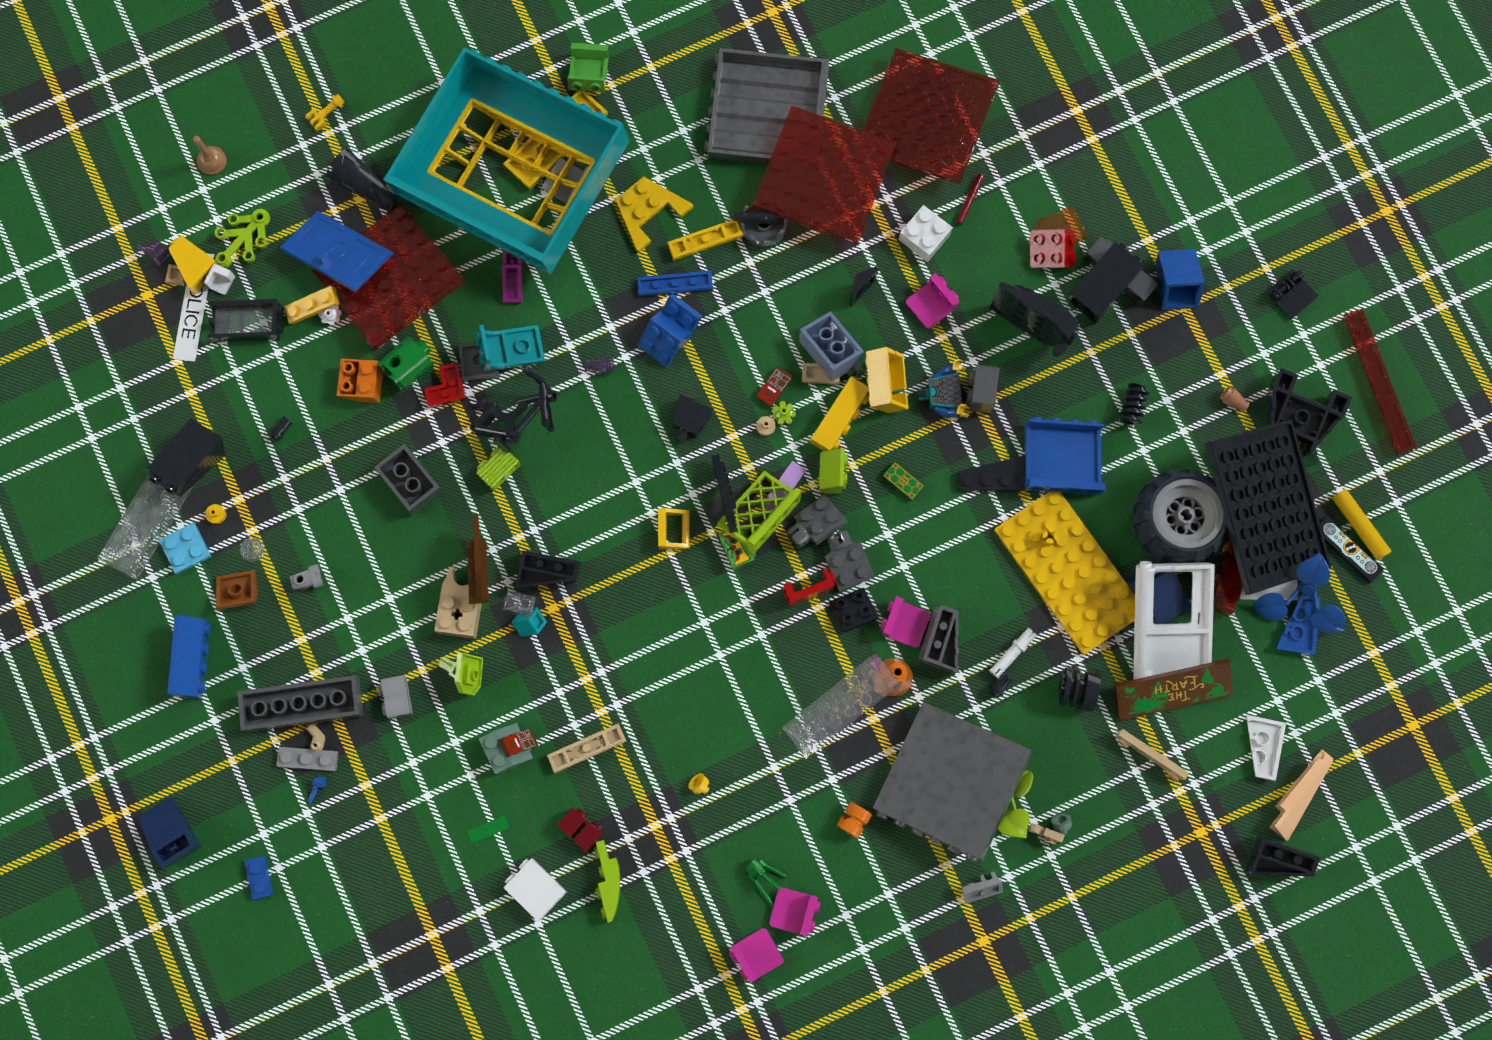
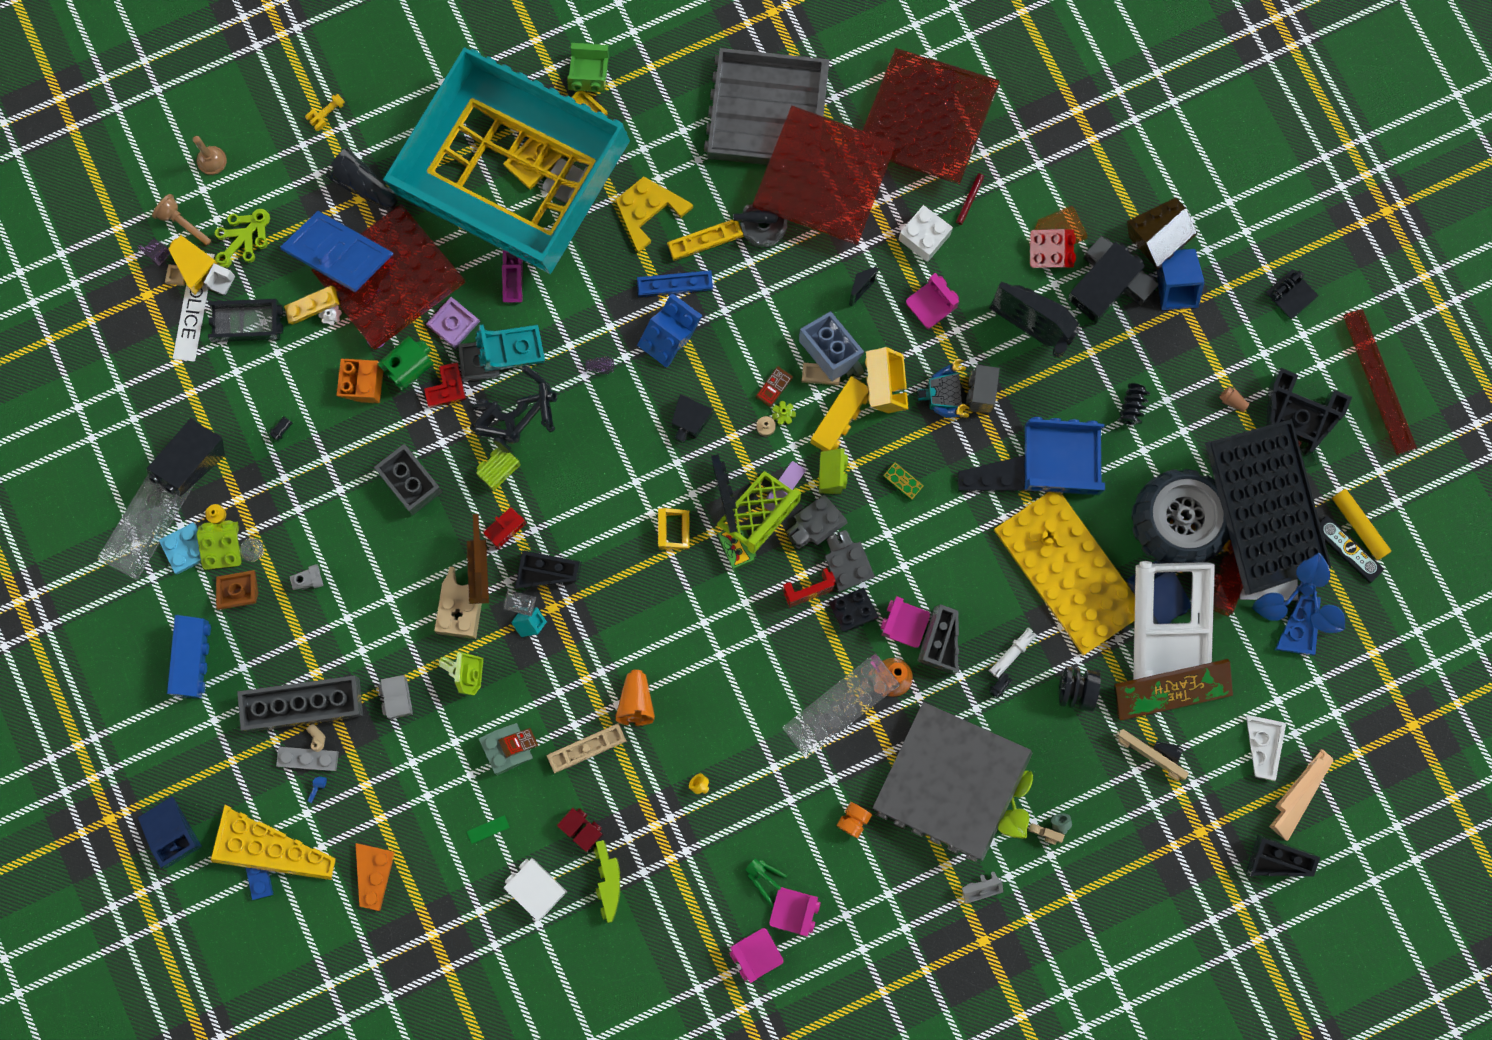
(167, 210): none -> medium nougat piece
(219, 545): none -> lime bracket
(259, 846): none -> yellow wing
(373, 874): none -> orange wing
(453, 322): none -> lavender tile
(504, 527): none -> red panel
(635, 701): none -> orange cone
(1162, 231): none -> dark brown wedge
(1169, 750): none -> black cone

